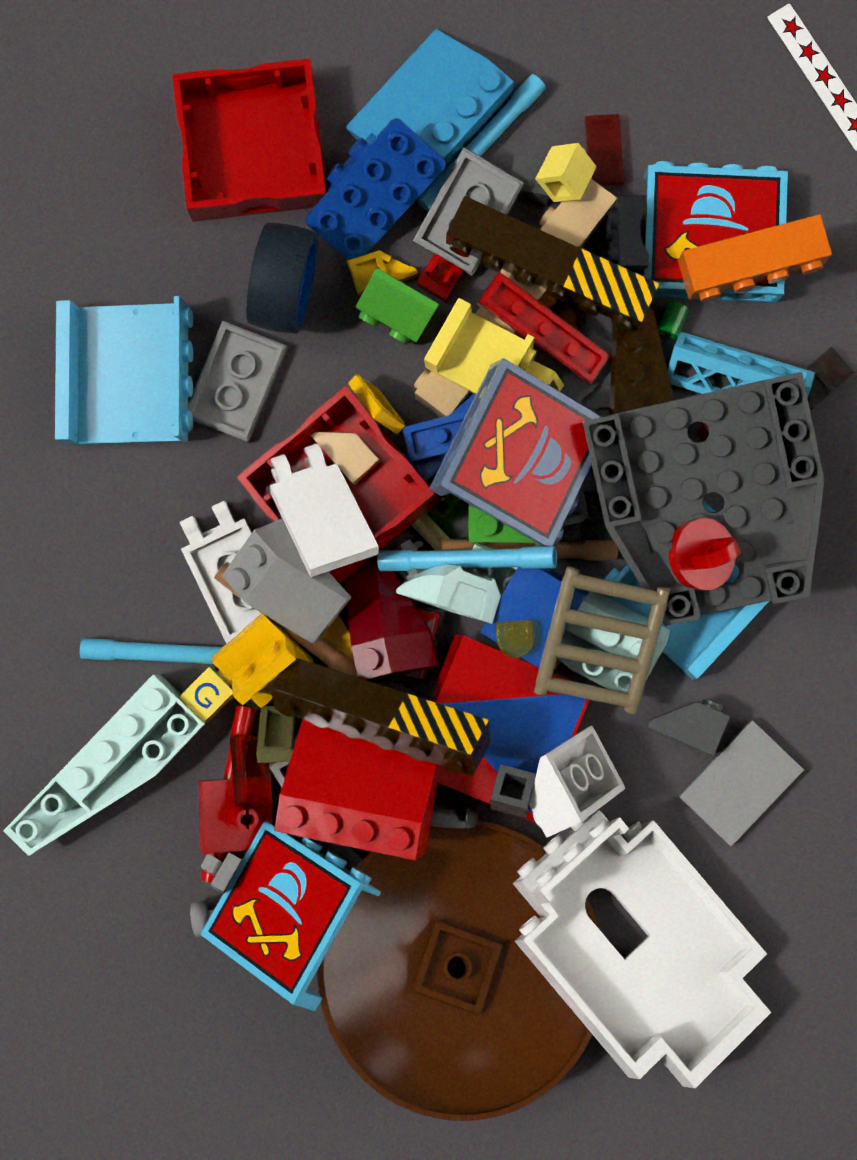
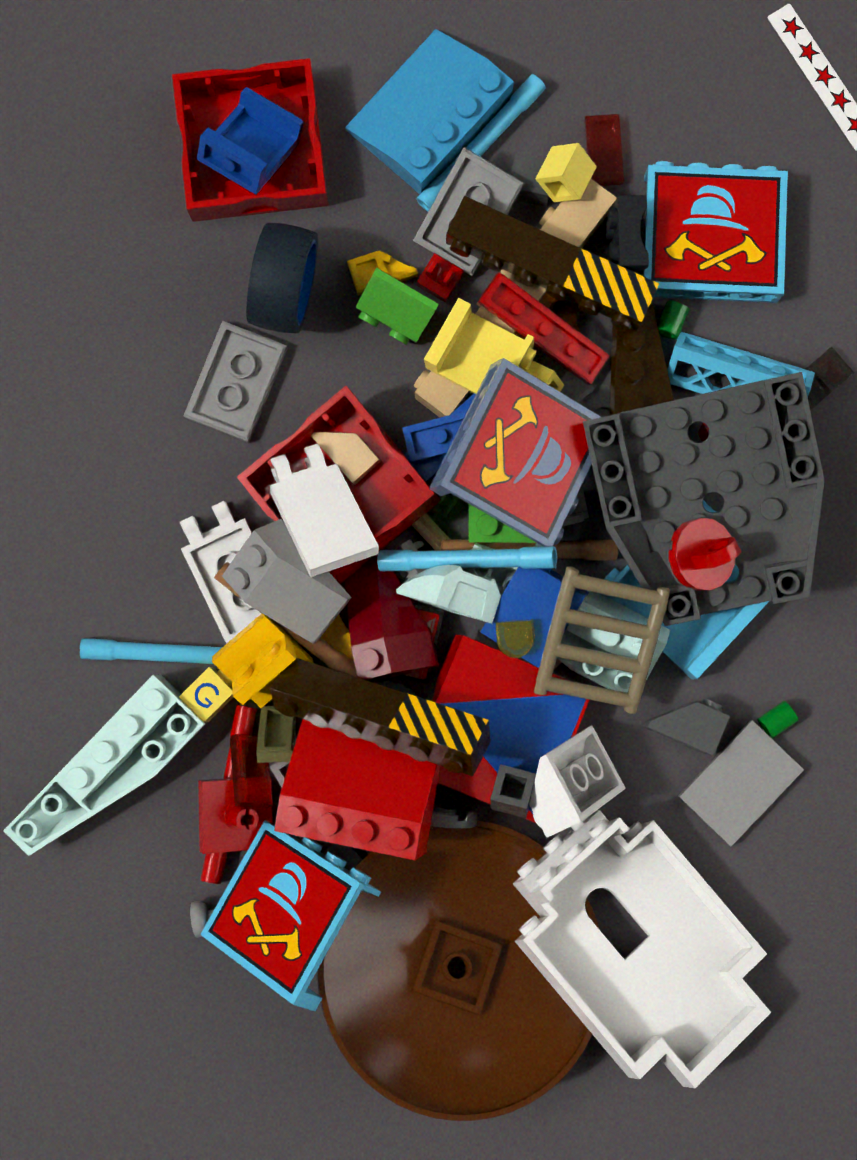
(123, 373): medium azure panel -> none
(221, 870): light grey tile -> none
(251, 141): none -> blue panel
(374, 188): blue bracket -> none
(376, 404): yellow tile -> none
(754, 258): orange brick -> none
(778, 719): none -> green hinge

